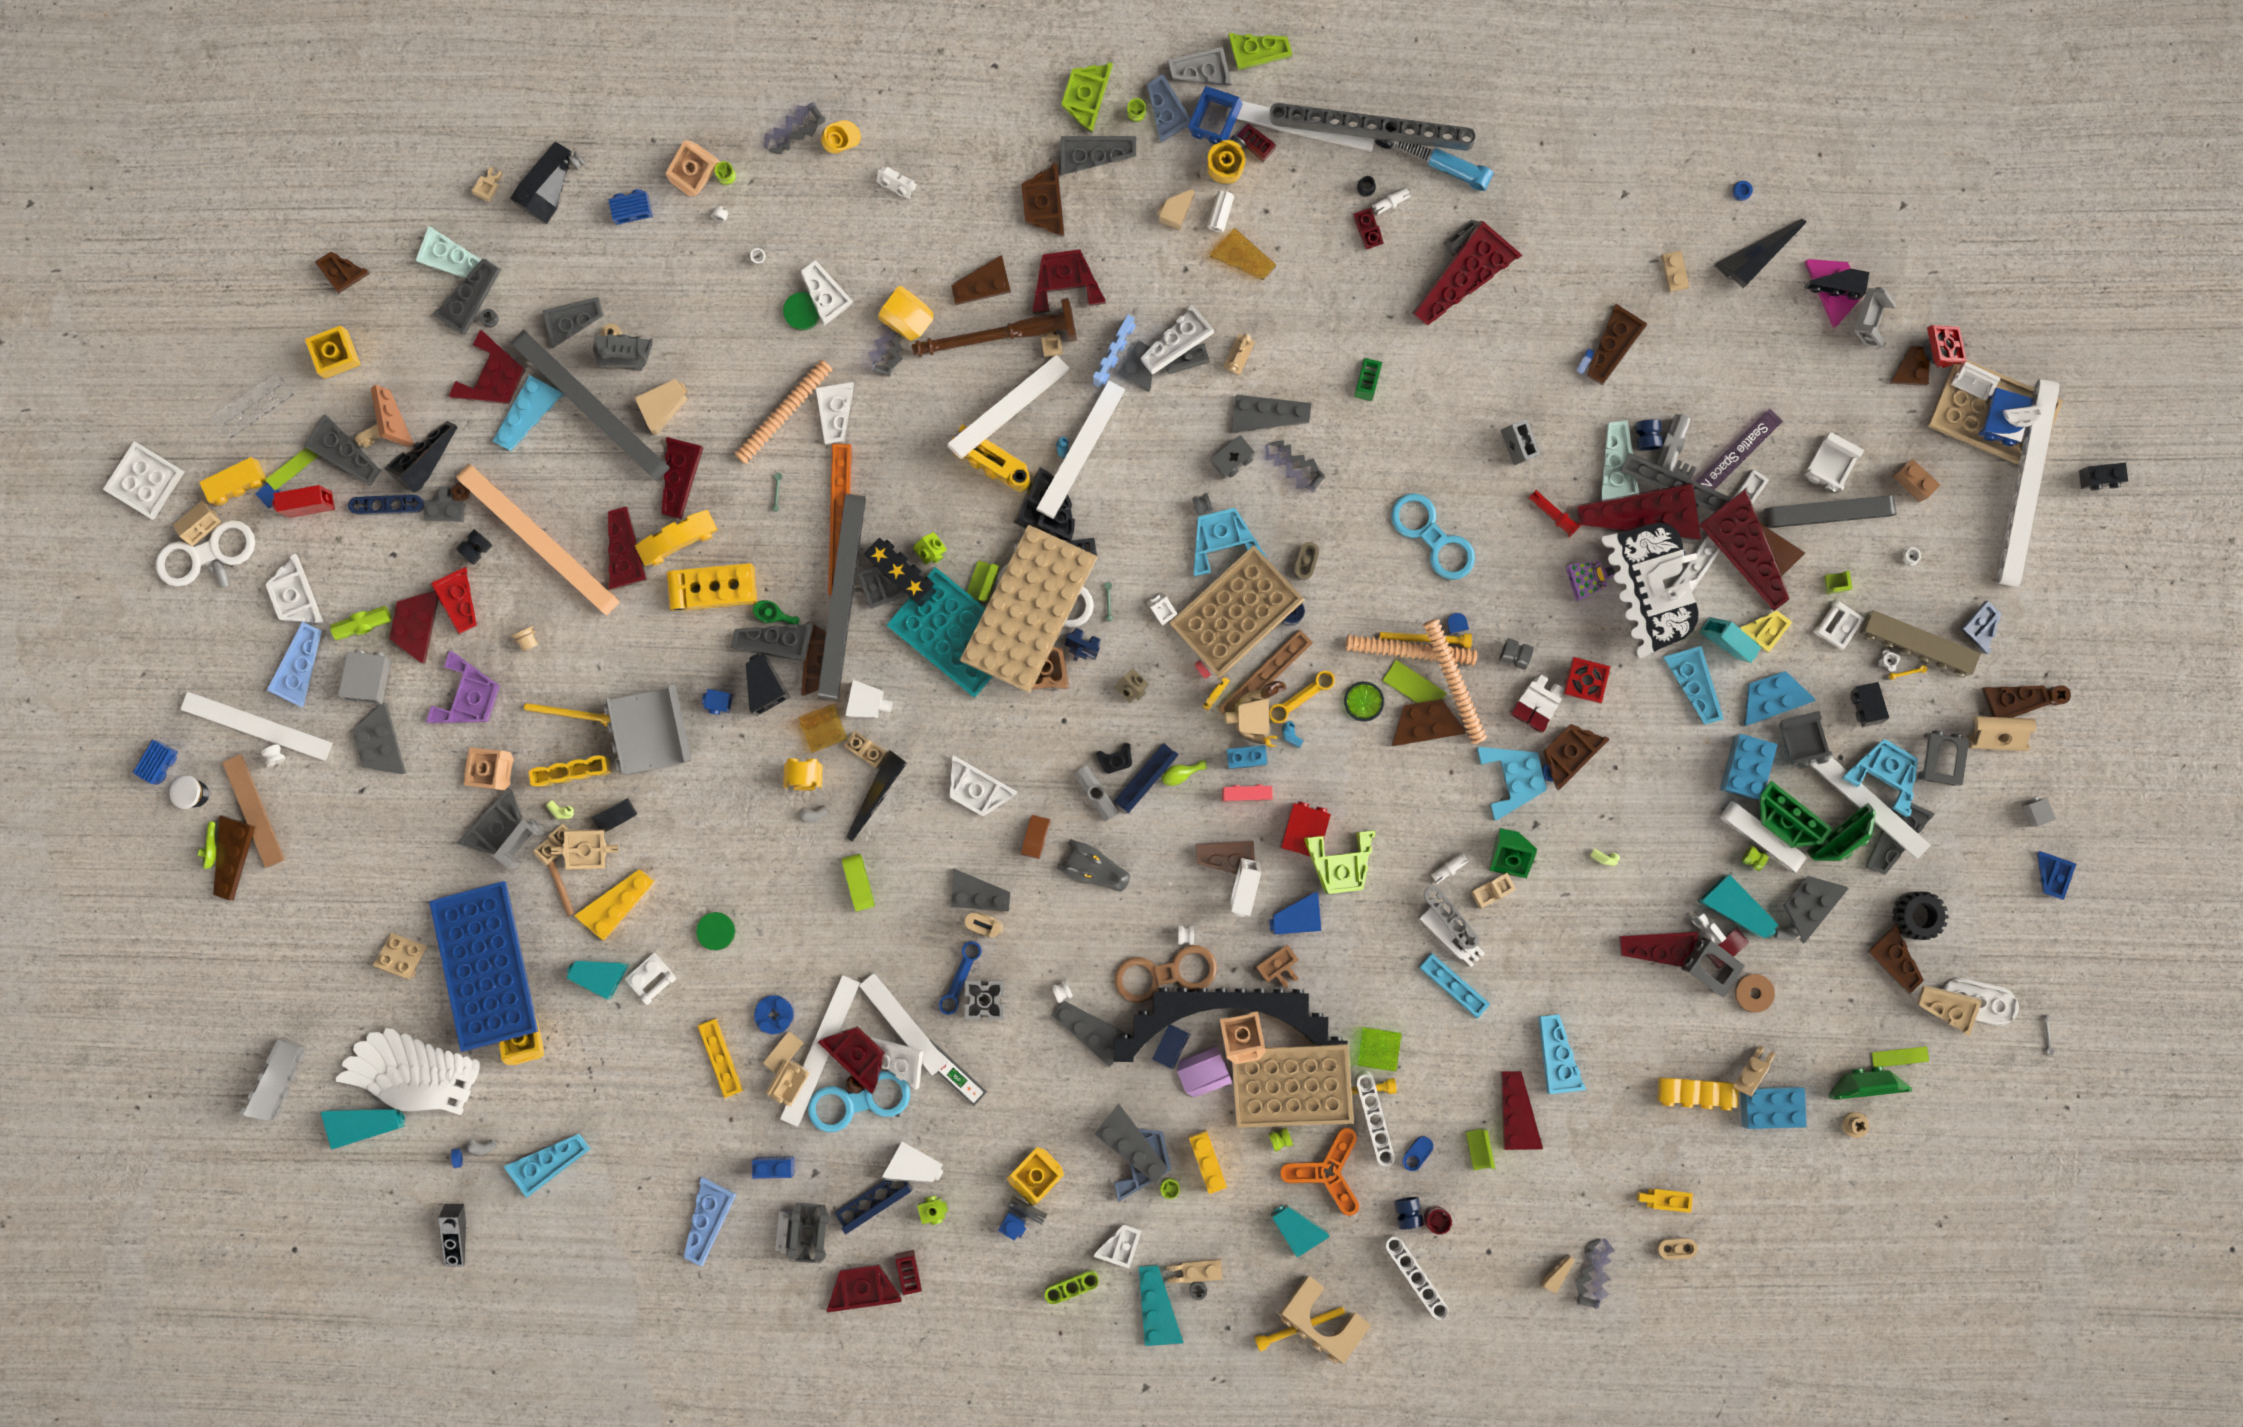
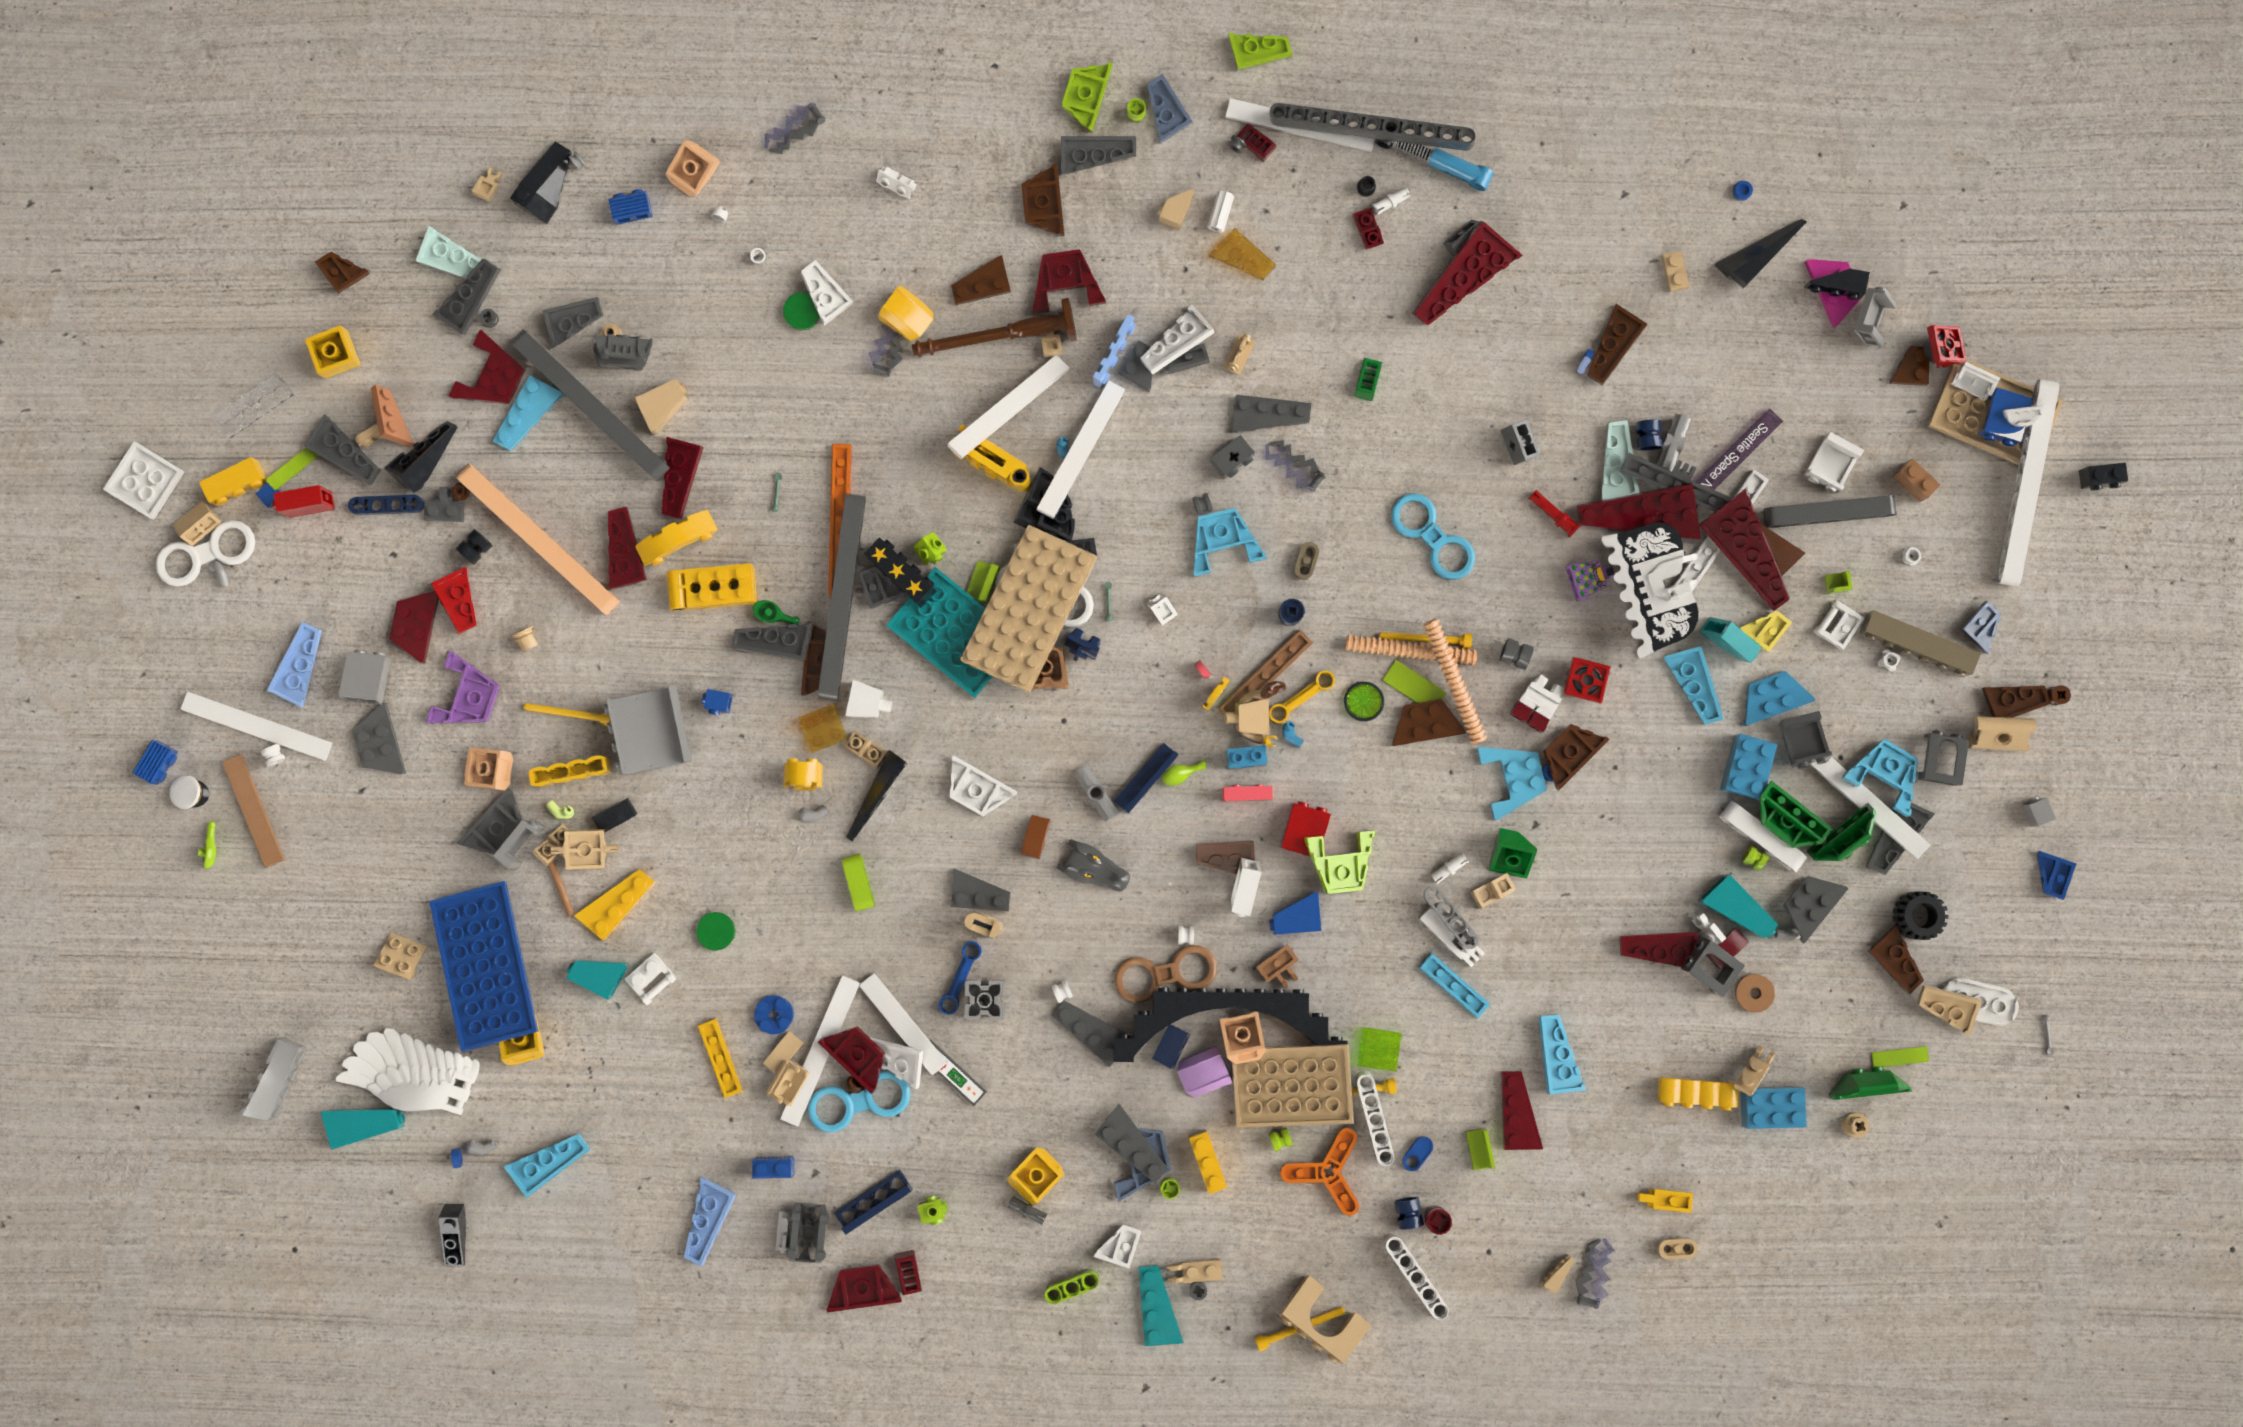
(232, 850): reddish brown wing -> none
(292, 594): white wing -> none
(361, 623): lime piece -> none
(723, 169): lime wheel -> none
(763, 685): black slope -> none
(783, 411): light nougat piece -> none
(834, 411): white wing -> none
(840, 136): yellow cap -> none
(912, 1166): white slope -> none
(1012, 1226): blue brick -> none
(1116, 761): black piece -> none
(1131, 686): dark tan brick -> none
(1201, 67): light grey wing -> none
(1222, 98): blue window -> none
(1229, 172): yellow brick -> none
(1236, 611): tan plate -> none
(1298, 1230): teal slope -> none
(1457, 623): blue tile -> none
(1604, 859): yellowish green arm -> none
(1869, 704): black brick -> none
(1922, 669): yellow hinge -> none

